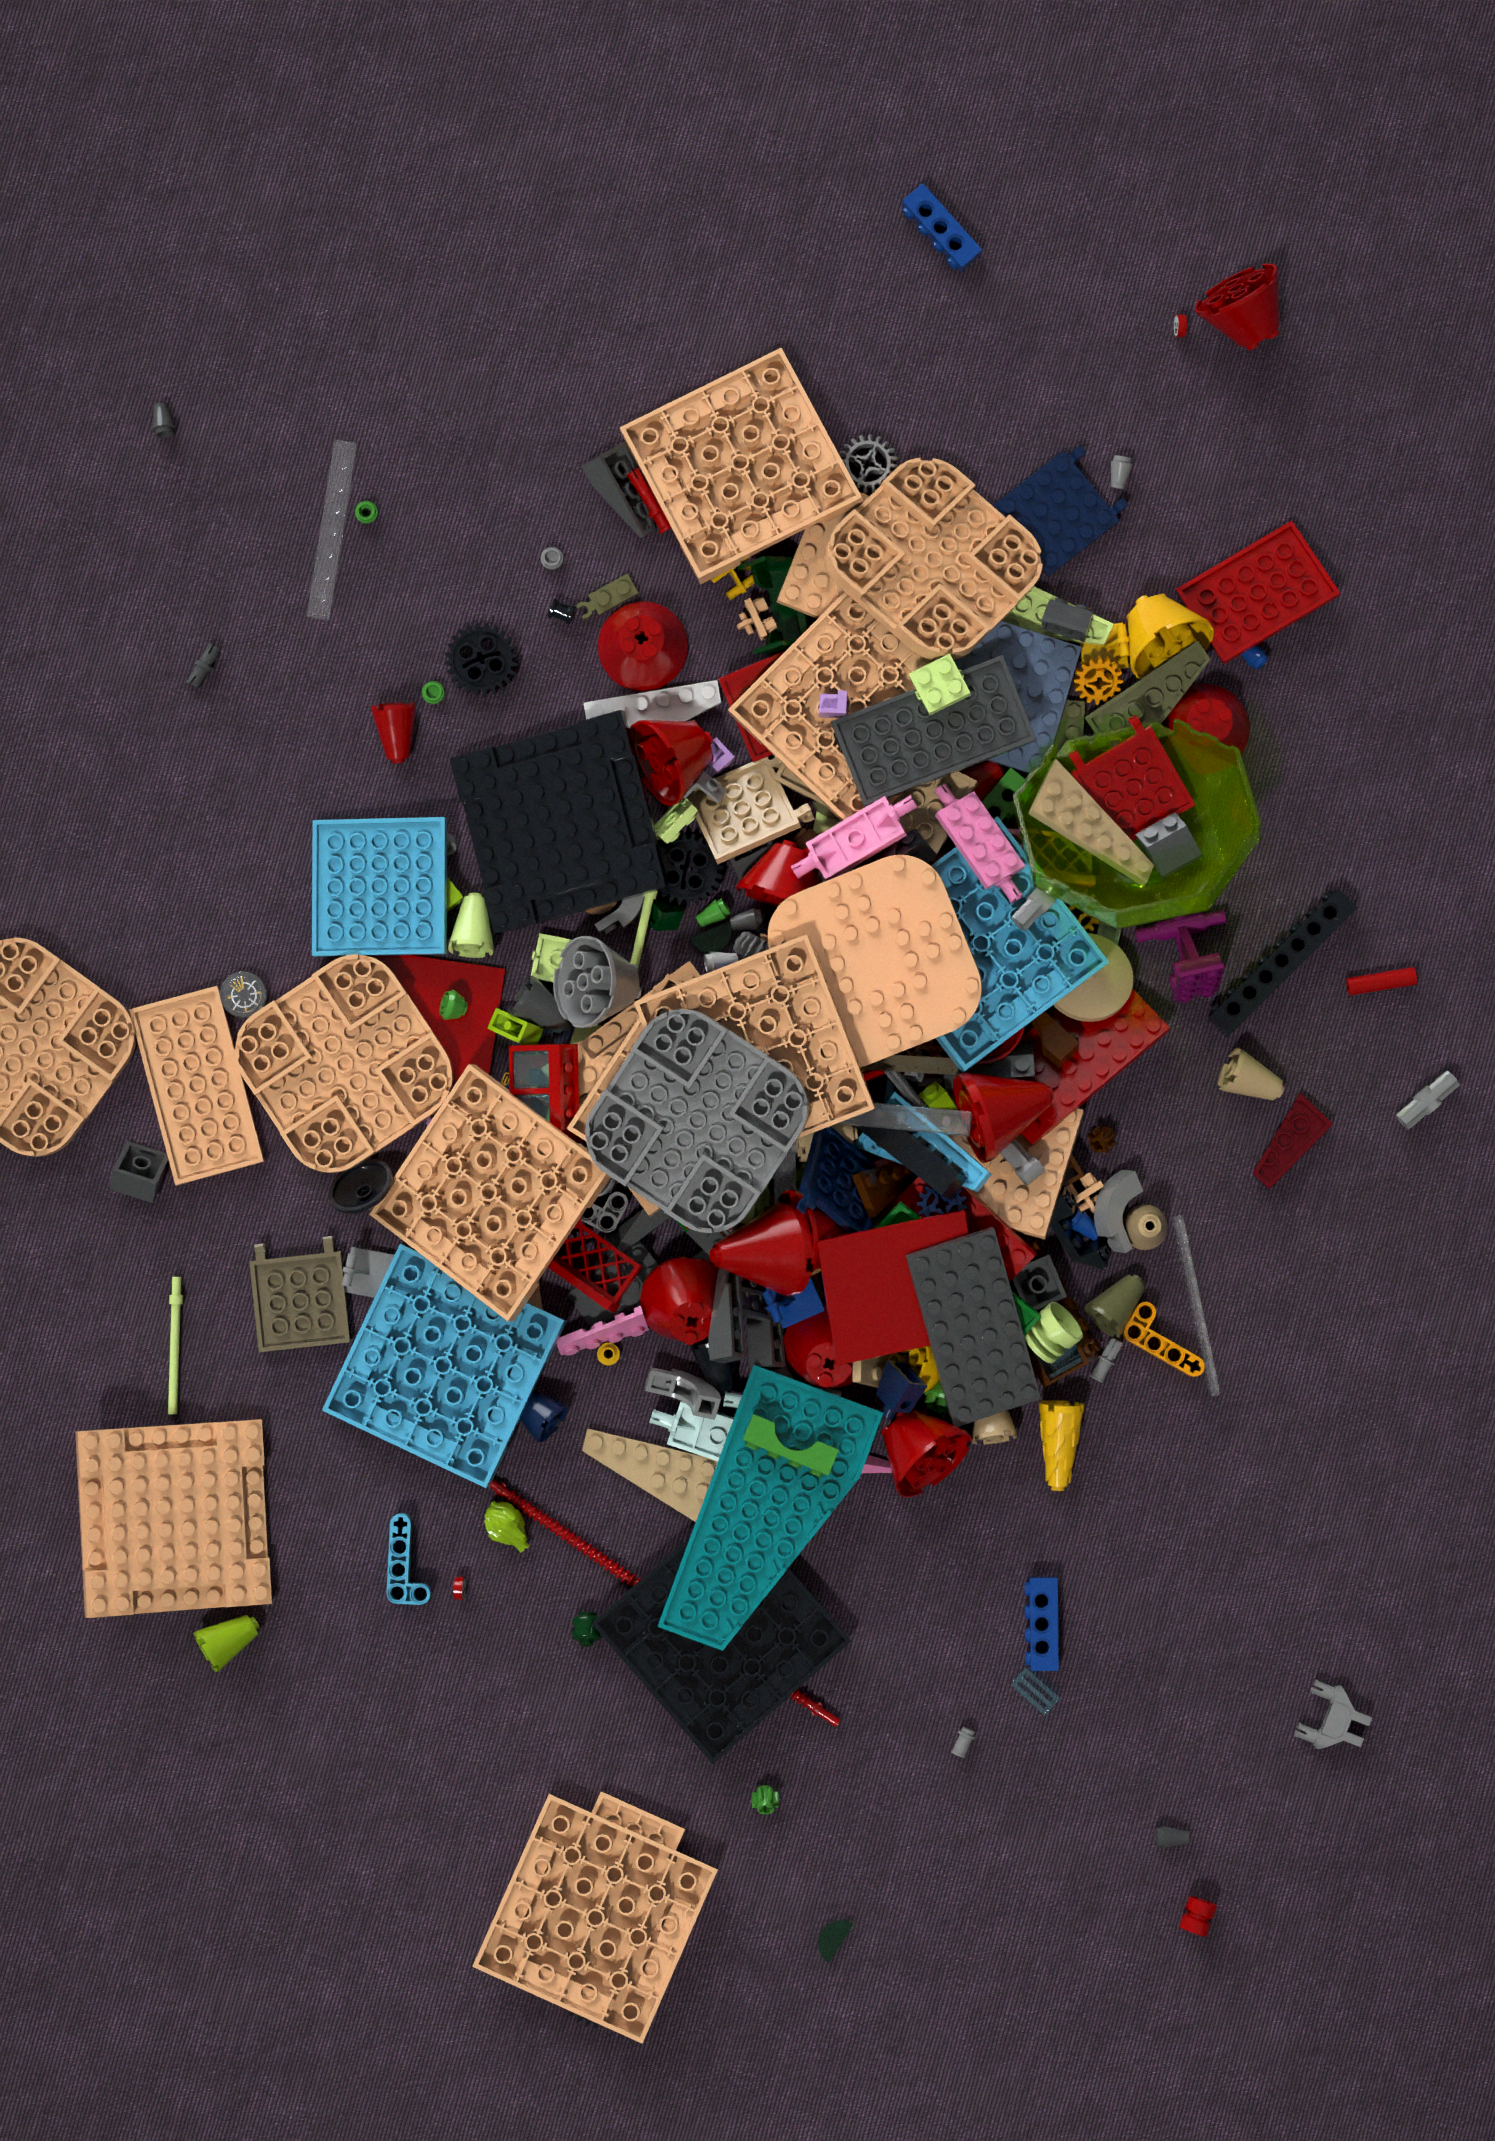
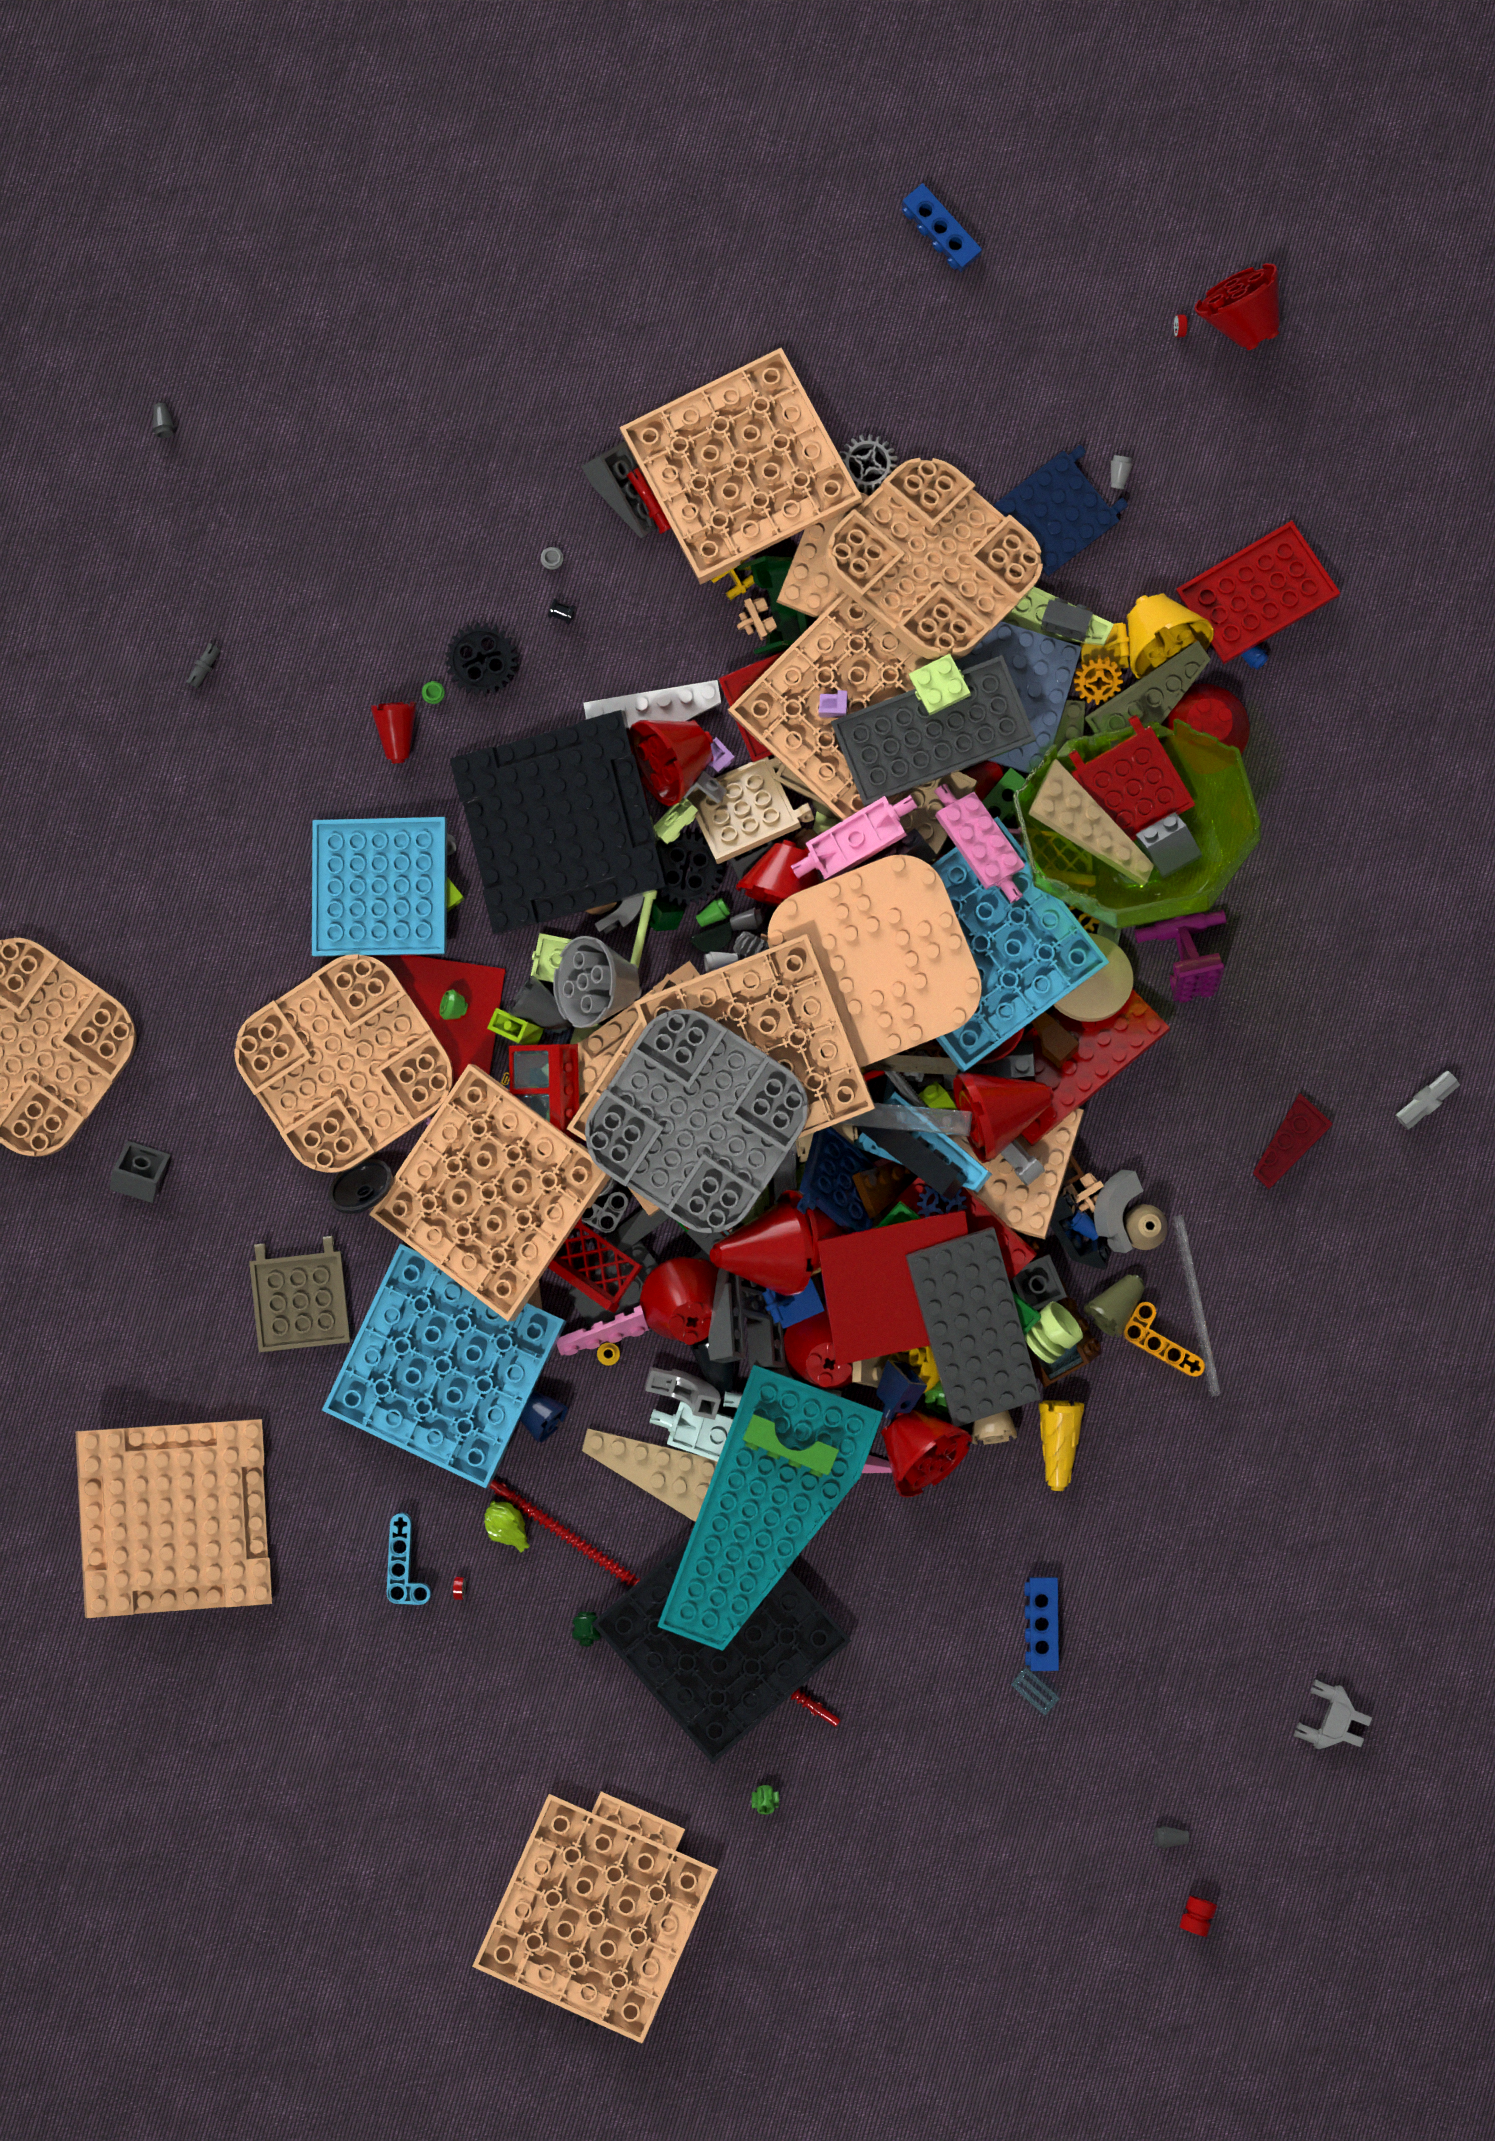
(175, 1300): yellowish green bar -> none
(196, 1085): light nougat plate -> none
(225, 1640): lime cone -> none
(243, 994): clear piece -> none
(332, 530): clear tile -> none
(365, 1271): light grey plate -> none
(366, 505): bright green plate -> none
(472, 929): yellowish green cone -> none
(609, 596): olive plate -> none
(647, 664): red cone -> none
(832, 1937): clear green tile -> none
(963, 1742): light grey pin -> none
(1037, 903): light grey piece -> none
(1102, 1139): reddish brown gear -> none
(1106, 1360): light grey axle -> none
(1249, 1077): tan cone -> none
(1342, 908): black brick -> none
(1381, 981): red piece -> none

